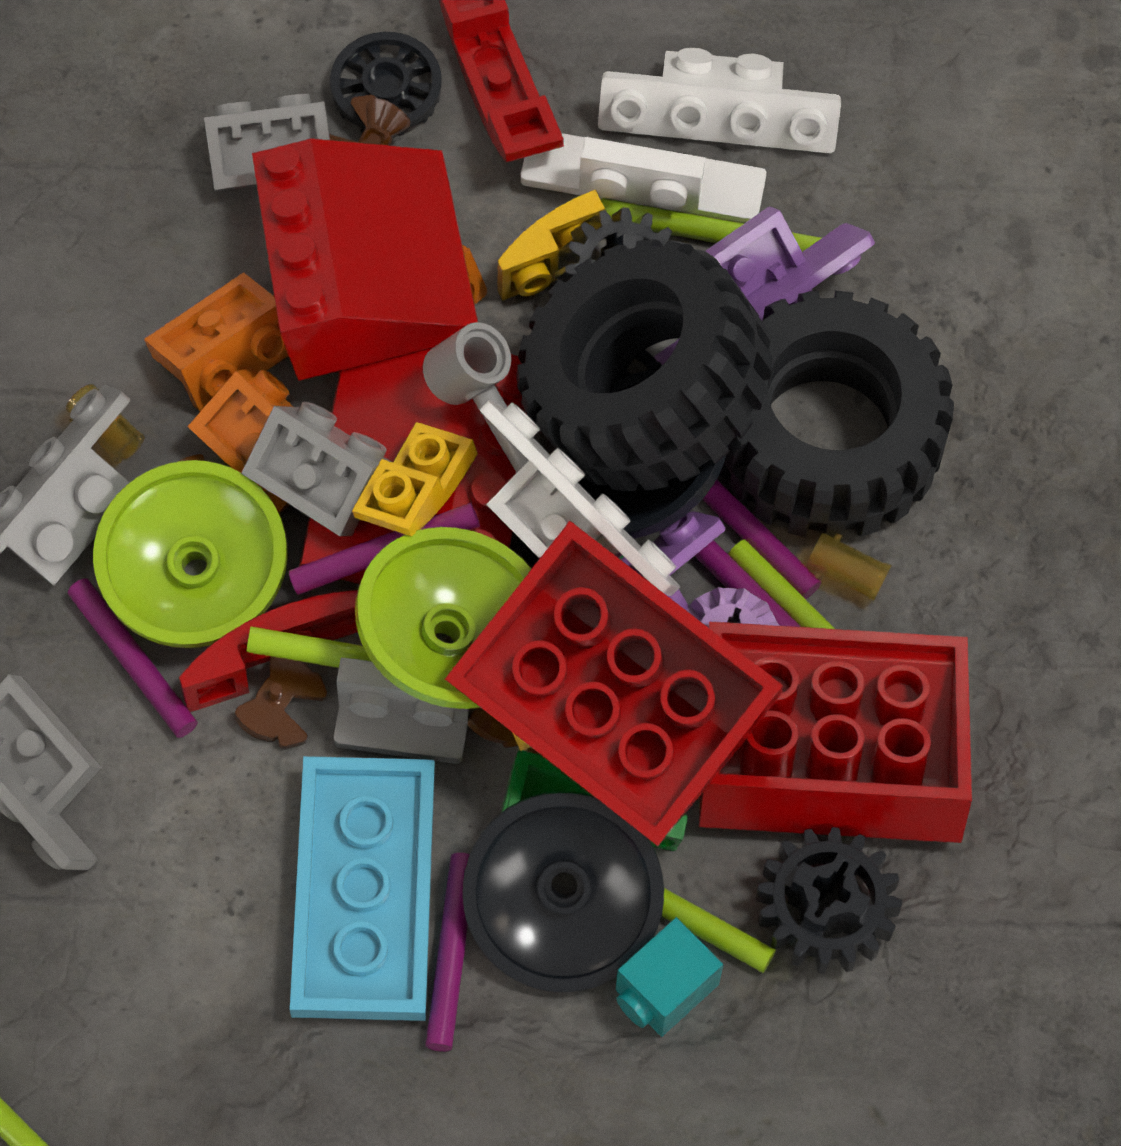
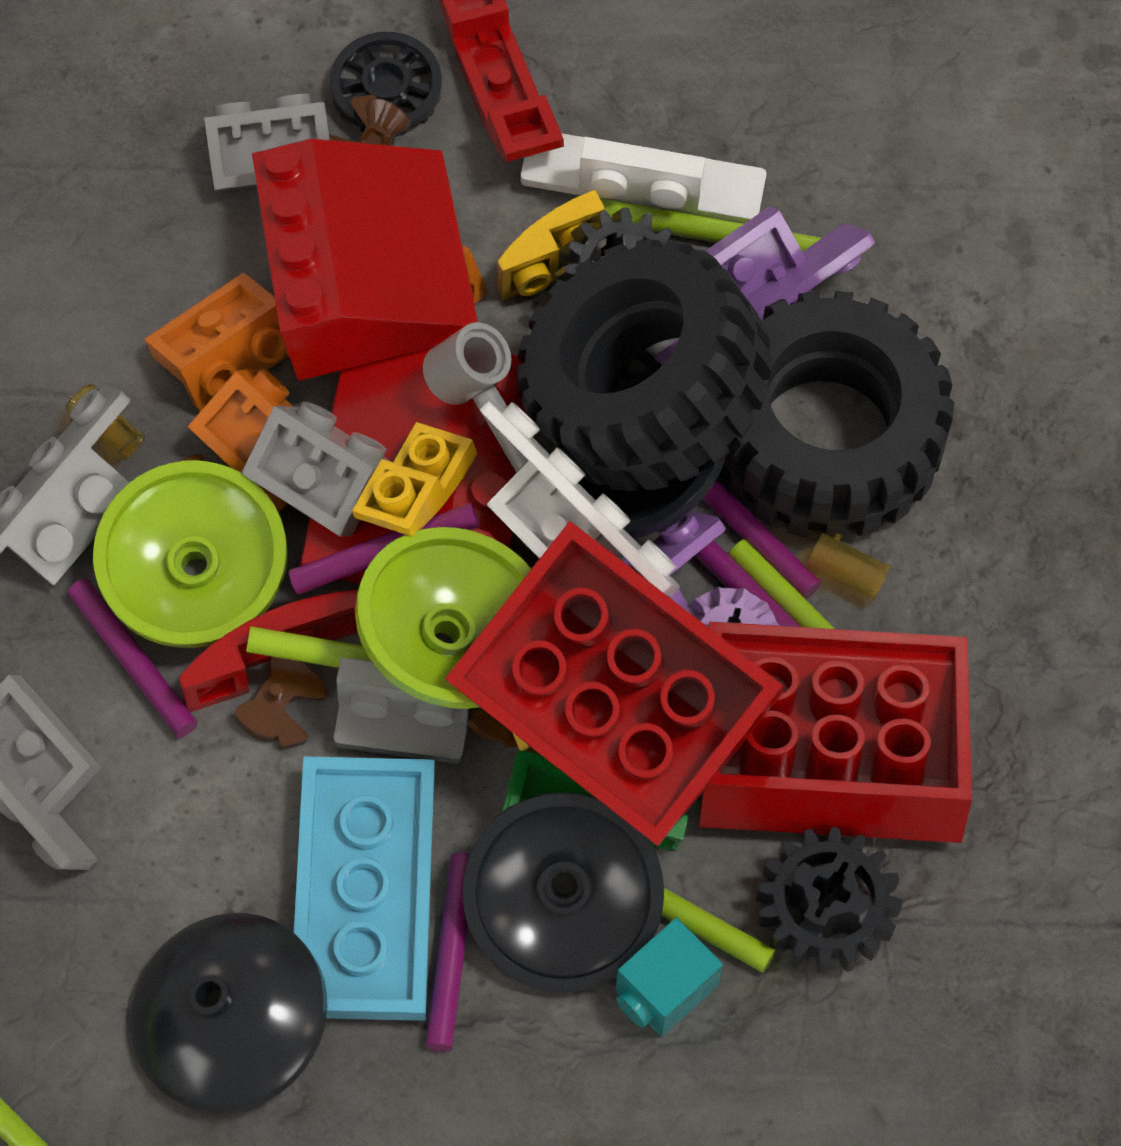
(257, 1031): none -> black dish
(720, 102): white bracket -> none

